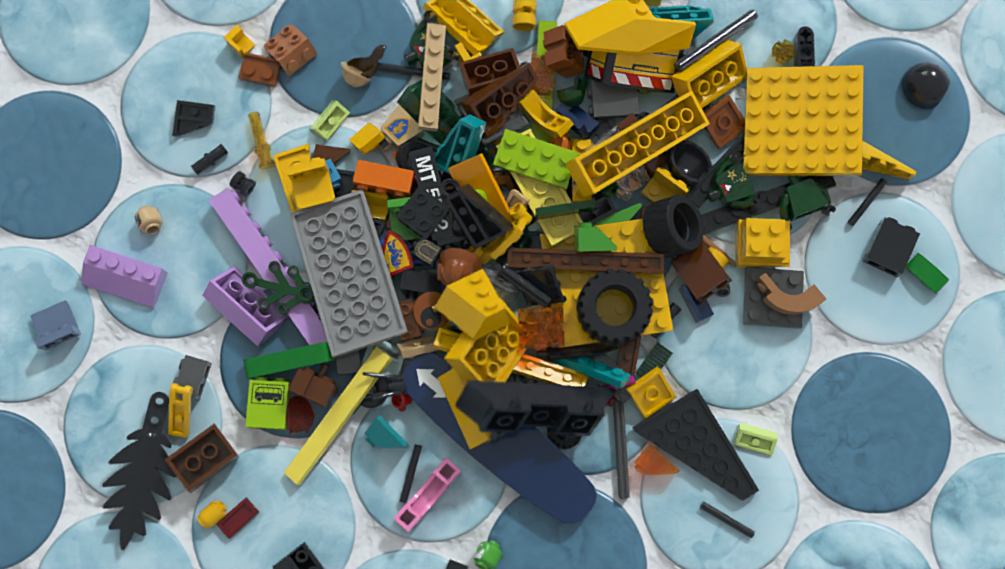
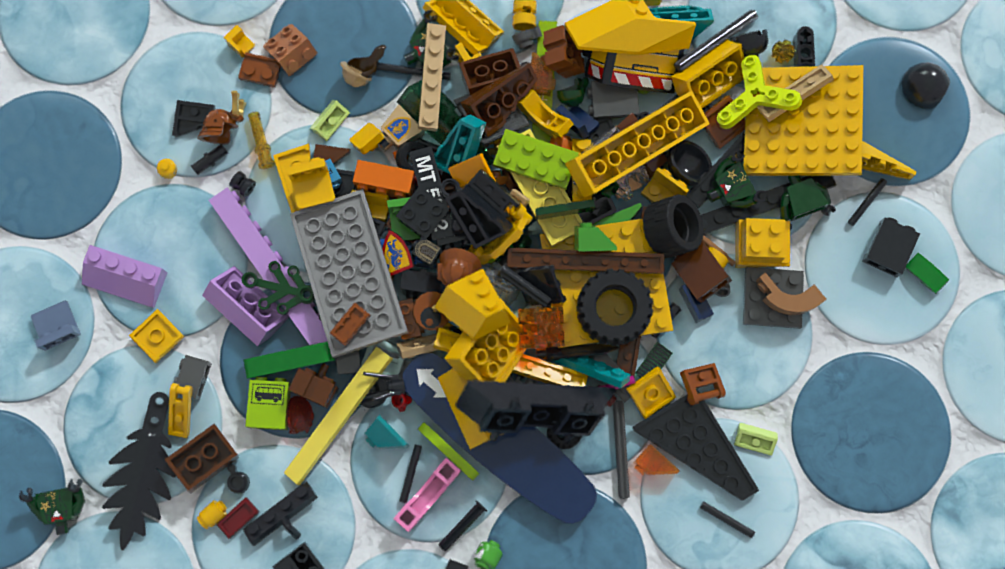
(56, 505): none -> dark green torso
(148, 220): tan head -> none
(156, 336): none -> yellow plate
(167, 168): none -> yellow piece
(220, 122): none -> dark orange helmet
(238, 481): none -> black piece
(280, 515): none -> black plate
(350, 324): none -> dark orange plate
(448, 451): none -> lime beam
(462, 526): none -> black axle
(492, 192): none -> black hinge
(524, 38): none -> dark grey piece
(702, 377): none -> dark orange plate
(746, 102): none -> neon yellow piece
(752, 42): none -> black cylinder
(805, 86): none -> tan plate

